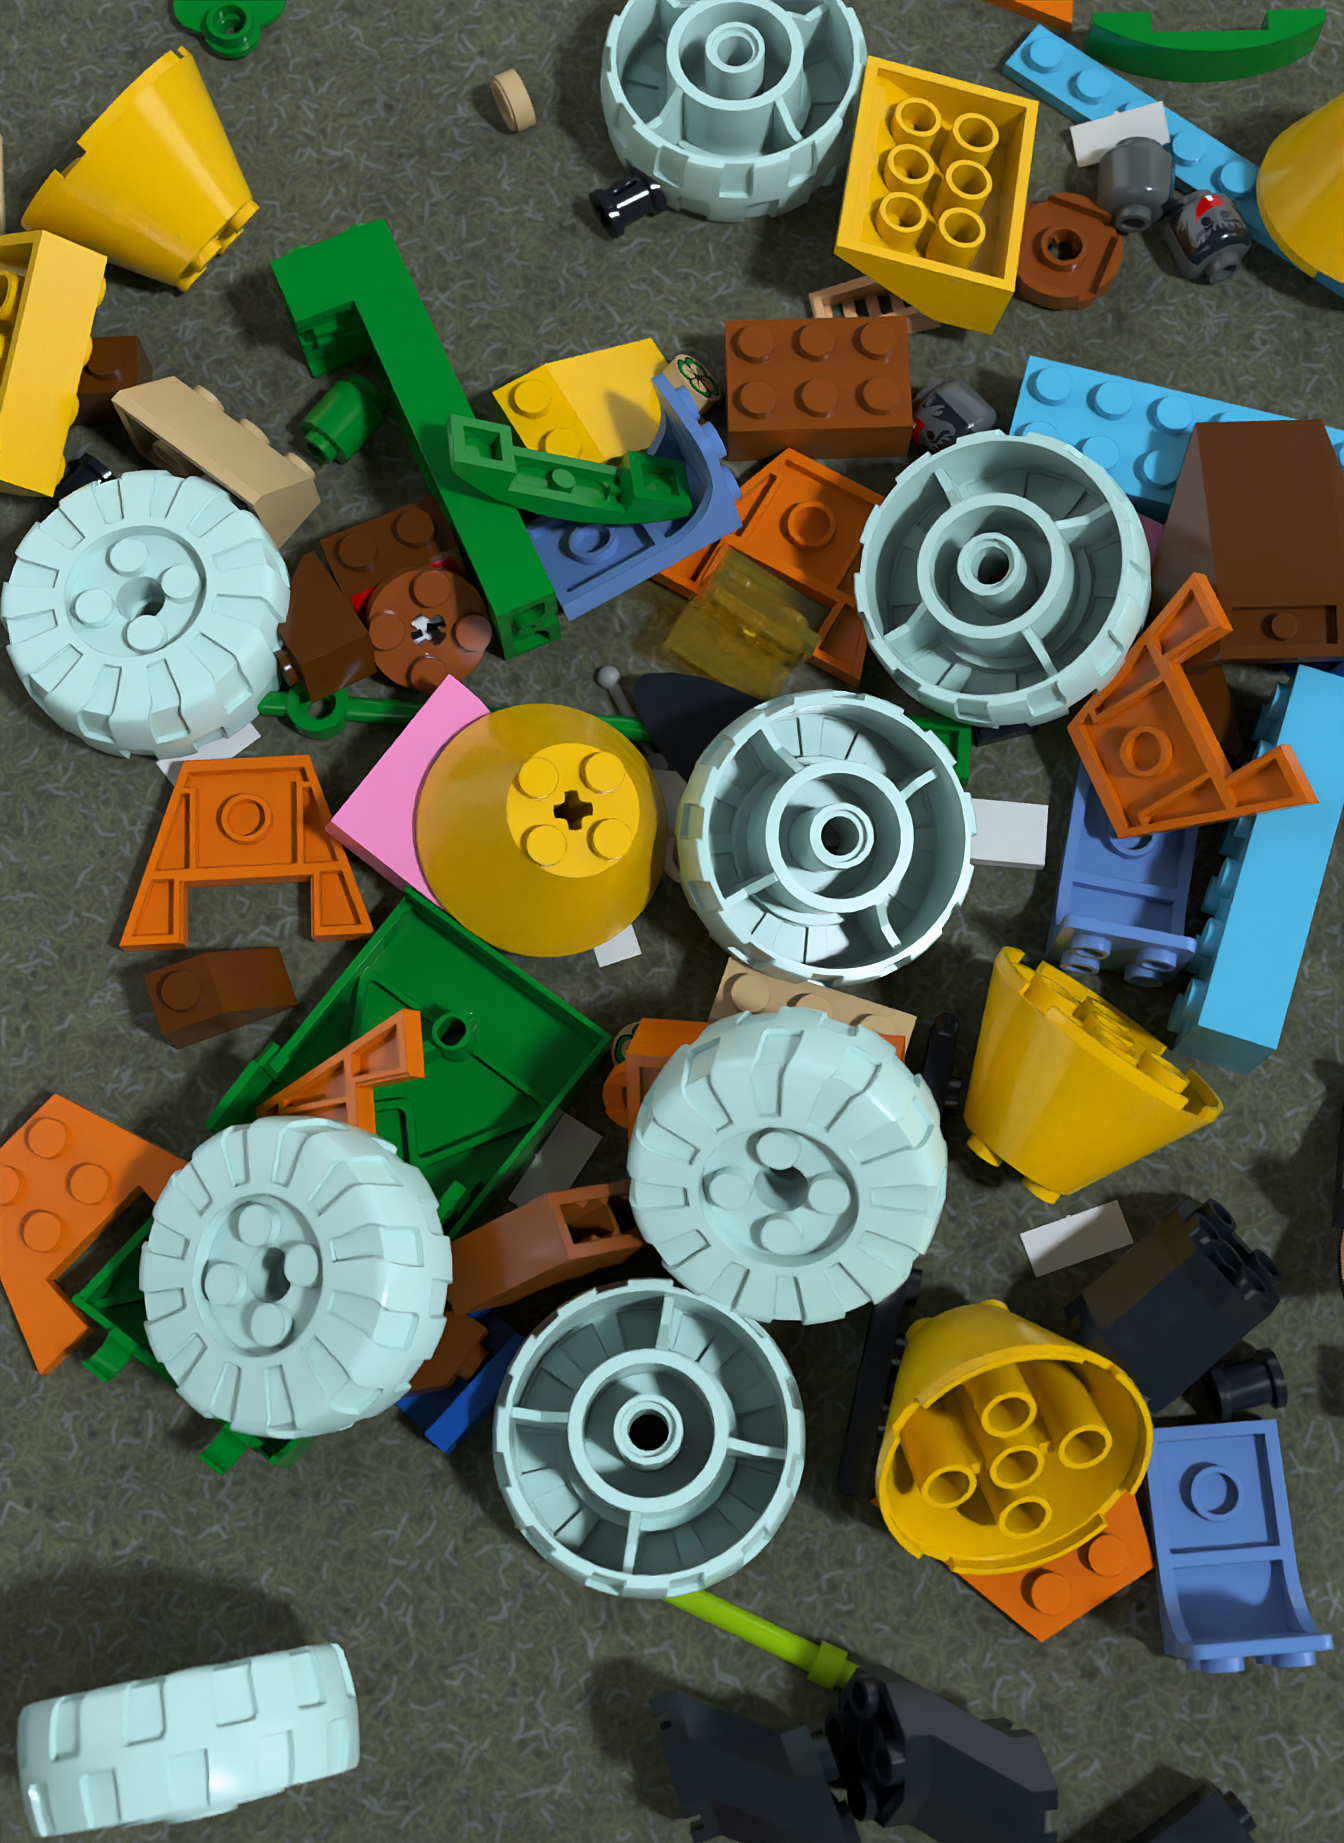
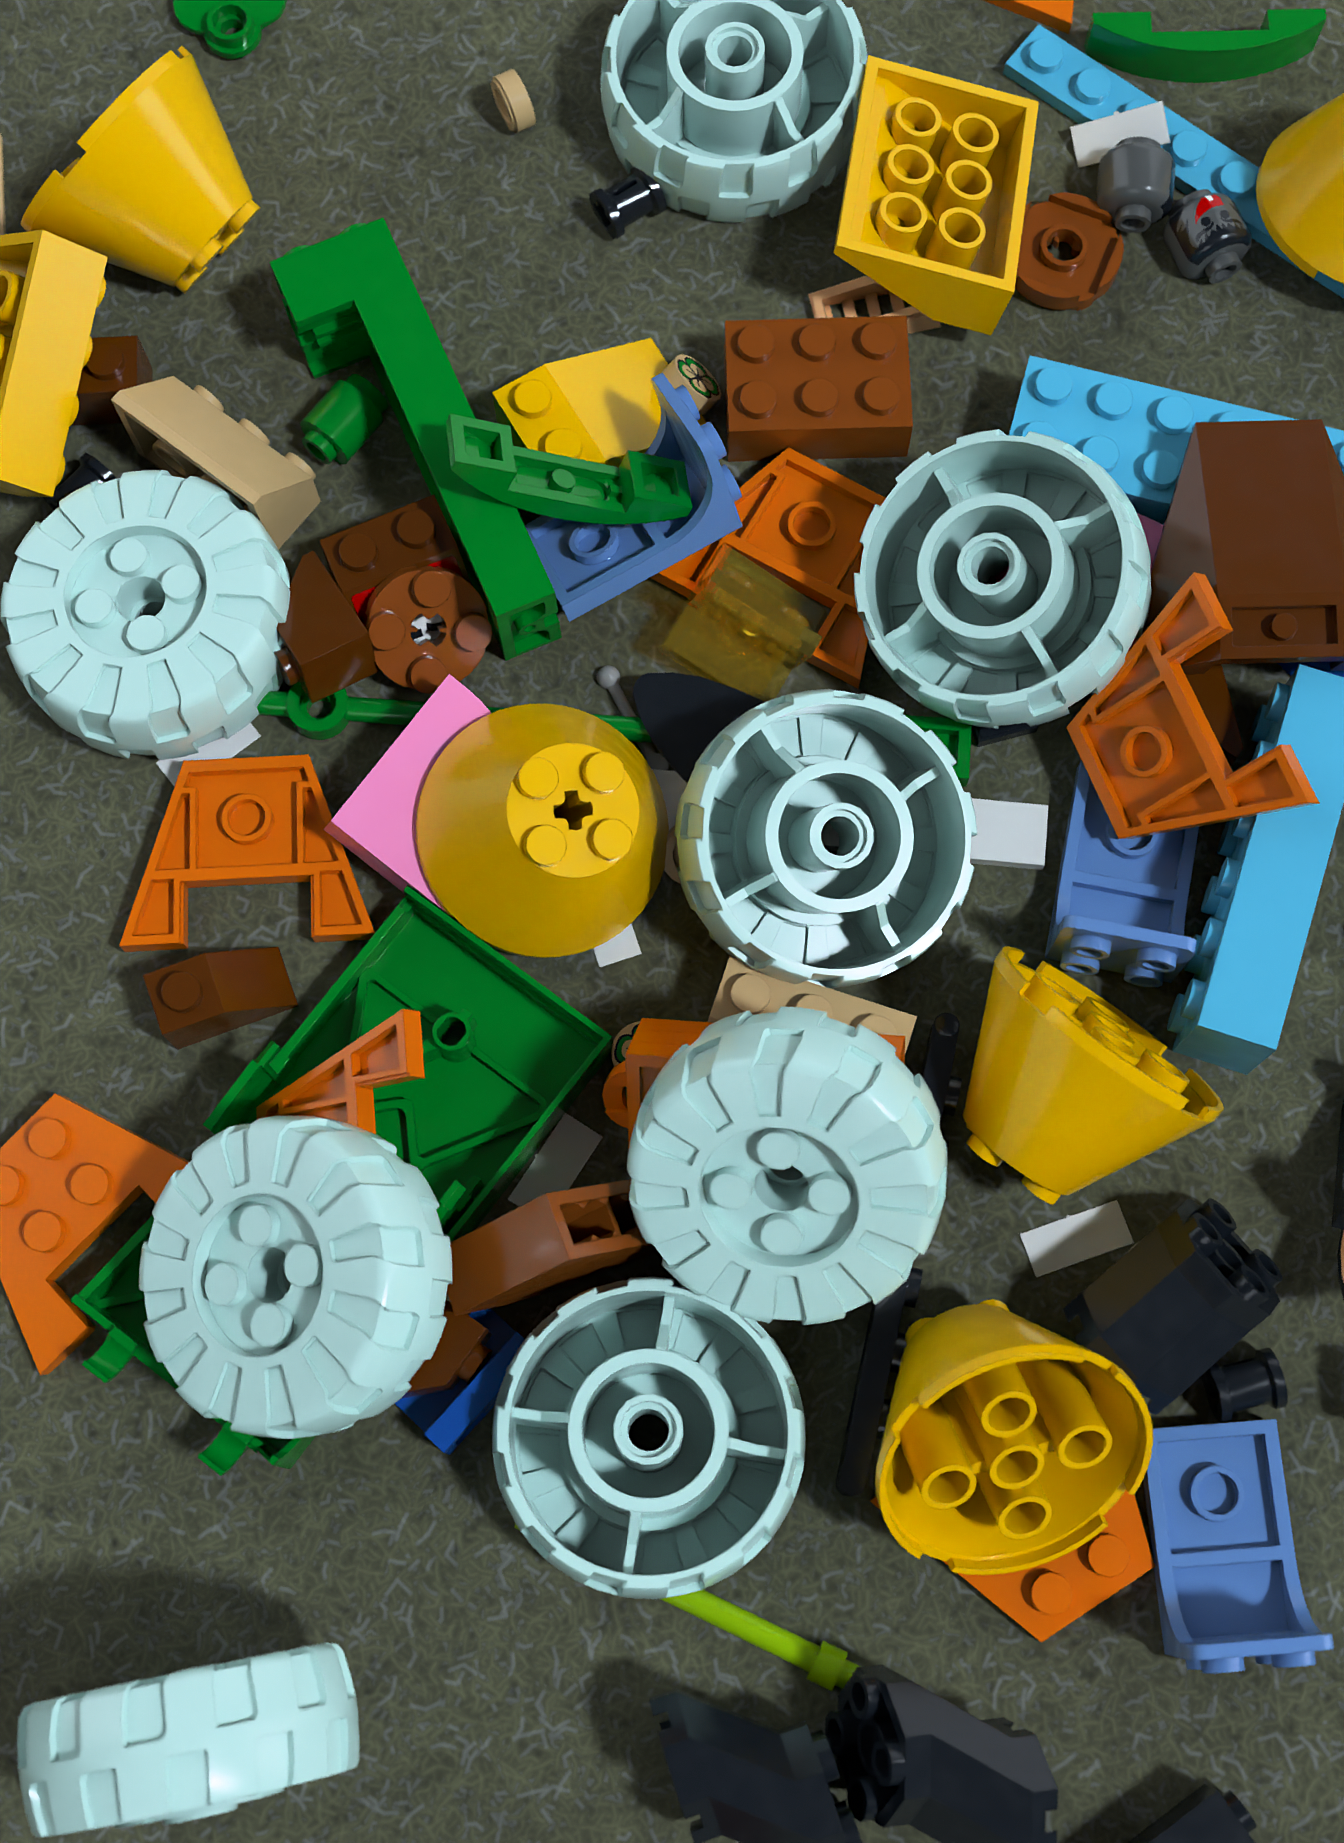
(948, 412): dark grey head -> none

